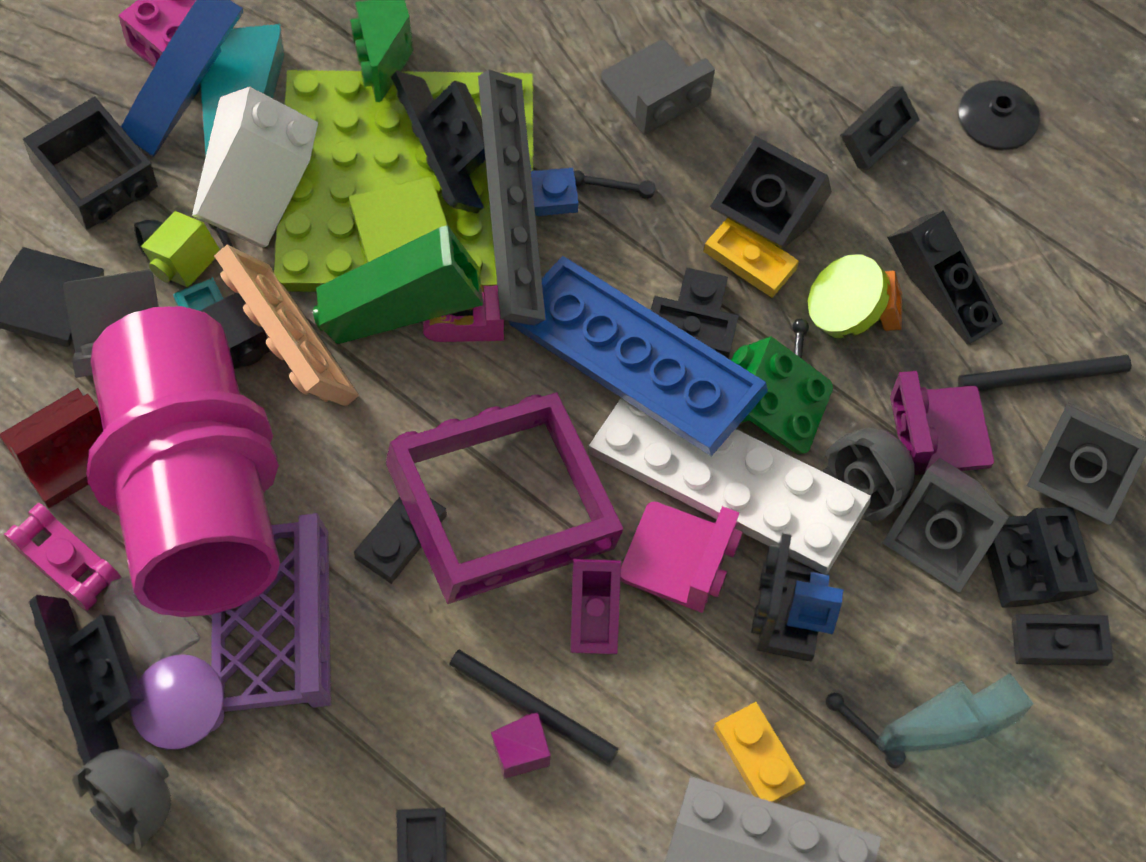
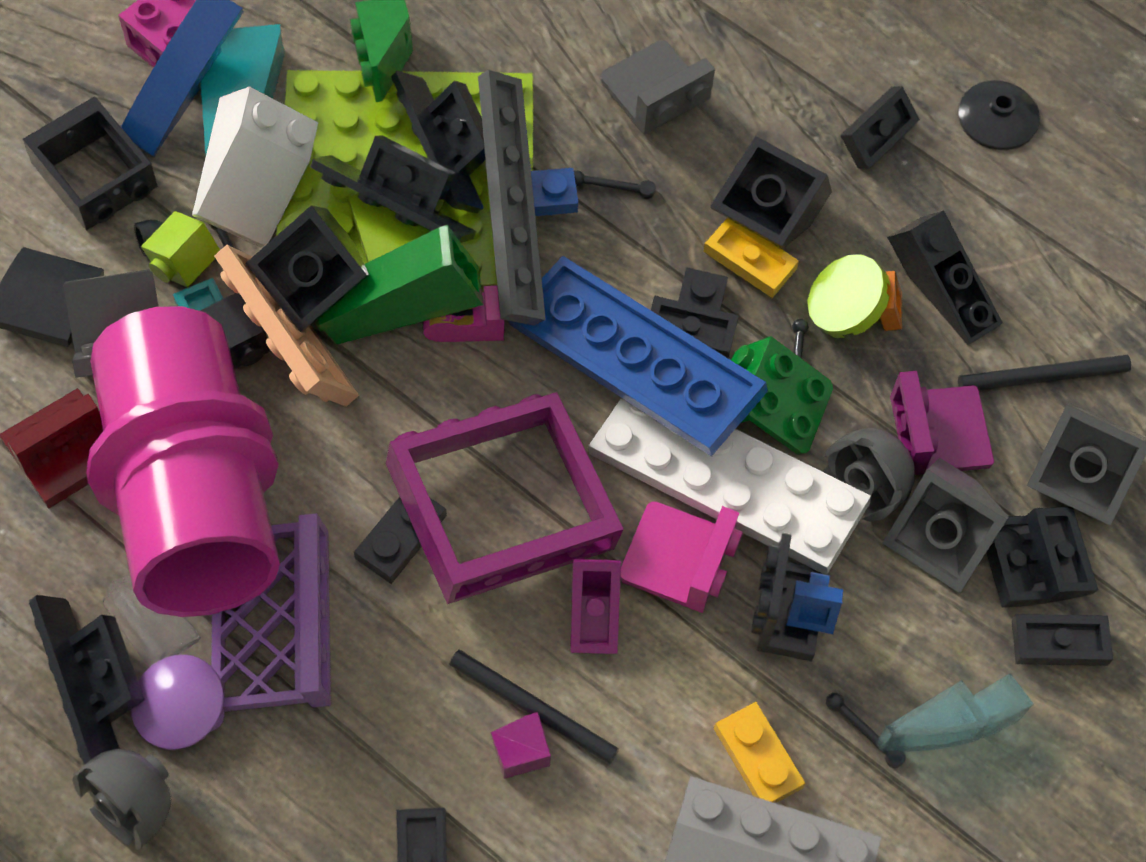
(62, 556): dark pink plate -> none
(309, 266): none -> black slope
(400, 181): none -> black bracket

